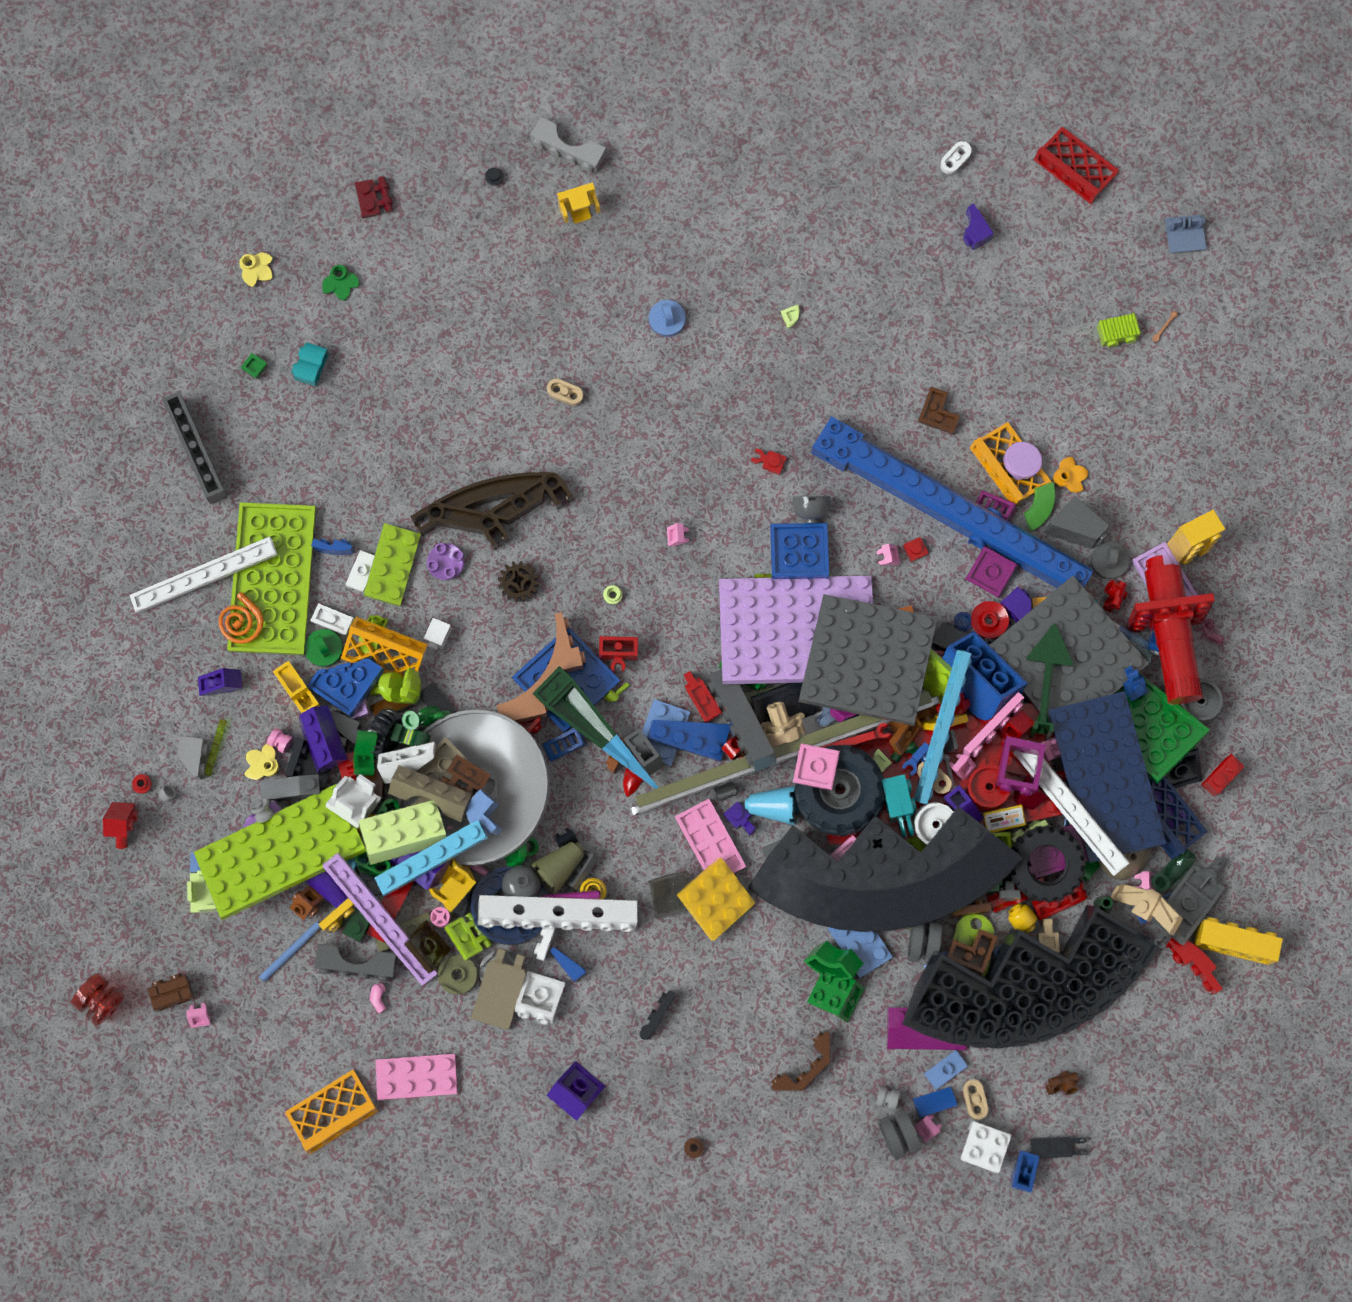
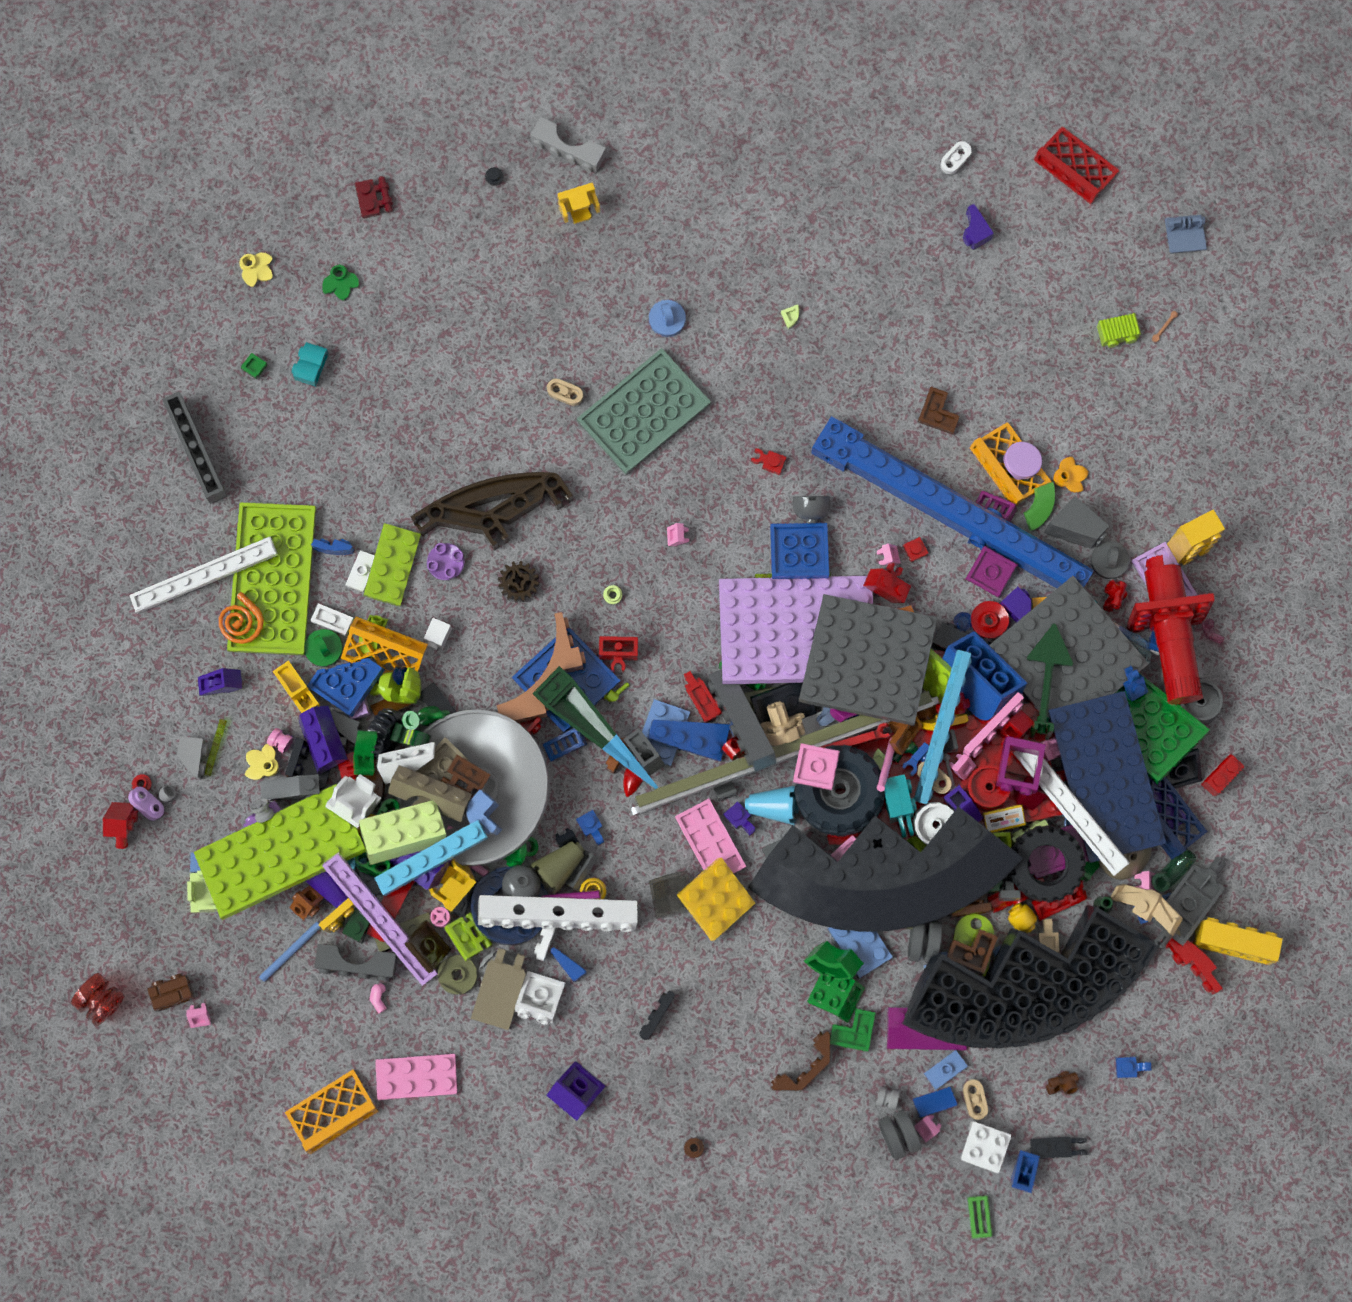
(145, 805): none -> lavender plate
(398, 674): none -> clear blue plate
(590, 825): none -> blue plate
(643, 411): none -> sand green plate
(856, 1037): none -> green plate
(885, 768): none -> bright pink bar
(887, 584): none -> red brick
(987, 1214): none -> bright green tile
(1127, 1067): none -> blue plate

